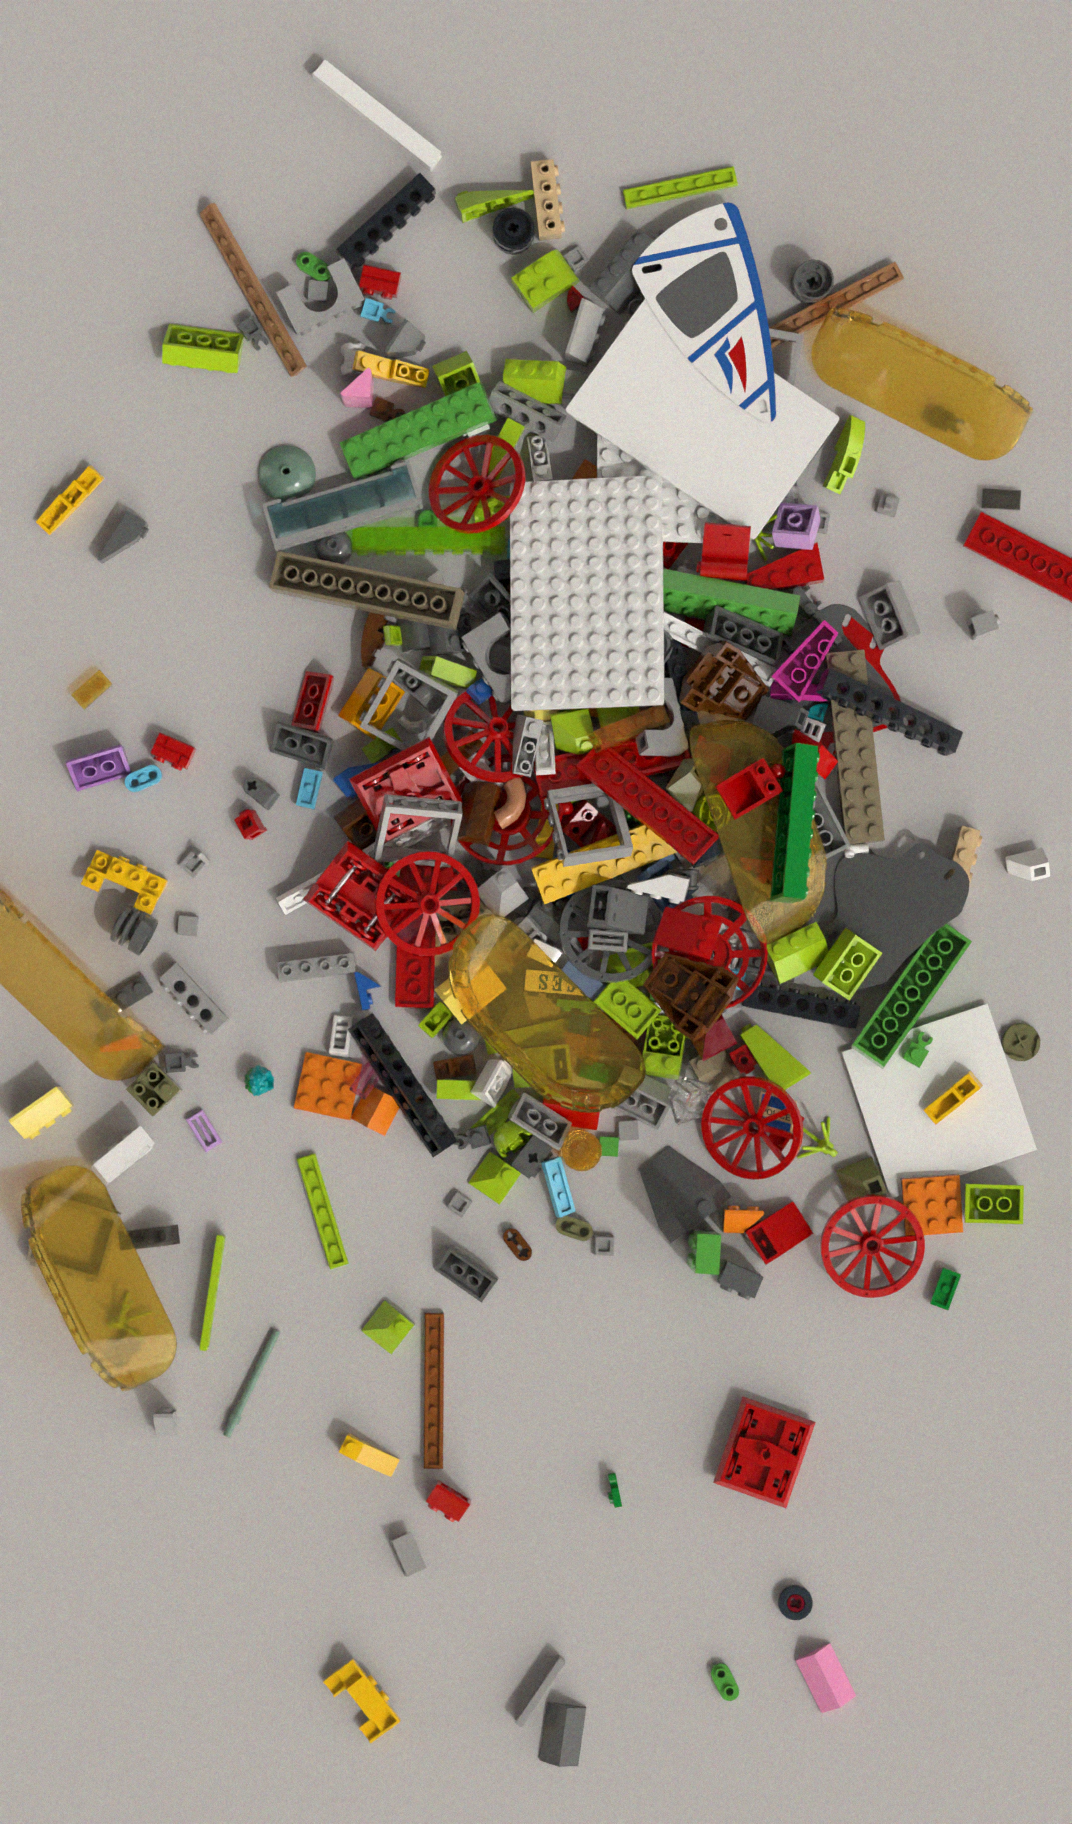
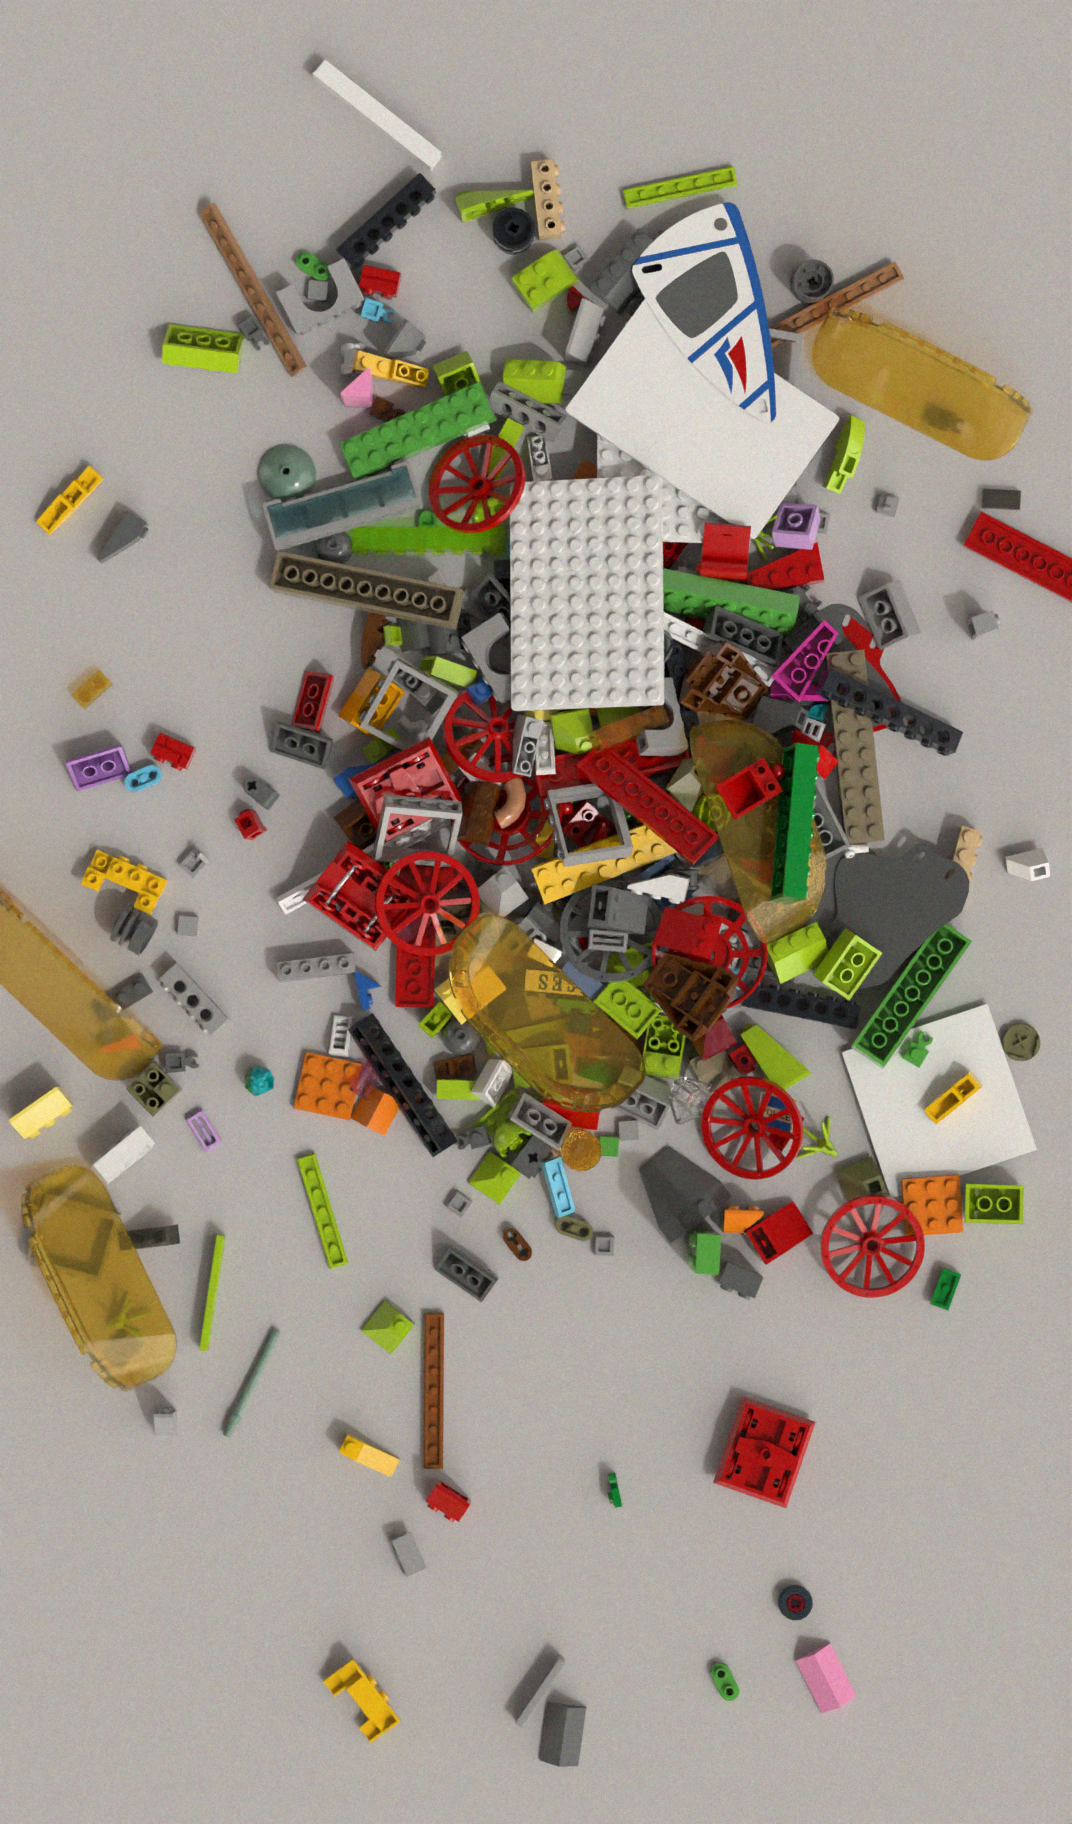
(309, 788): medium azure plate -> none

